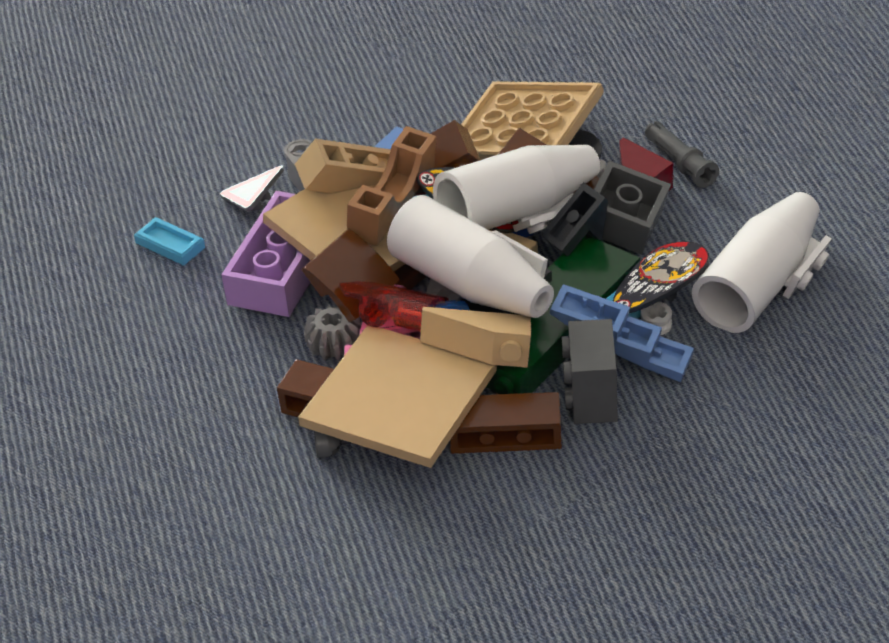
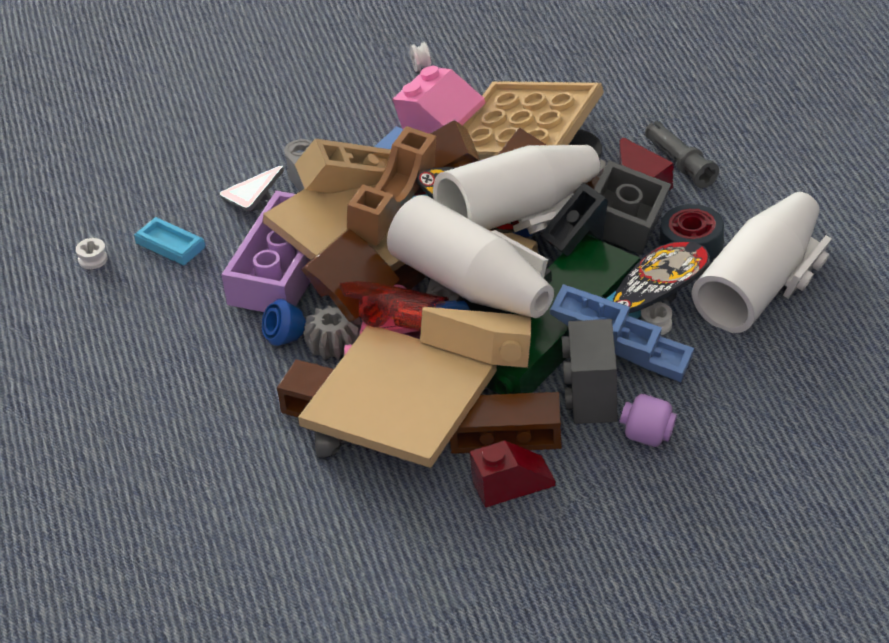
(91, 253): none -> white bush
(282, 323): none -> blue cone
(420, 56): none -> white bush
(436, 99): none -> bright pink slope
(508, 472): none -> dark red slope
(648, 420): none -> lavender head
(694, 224): none -> wheel

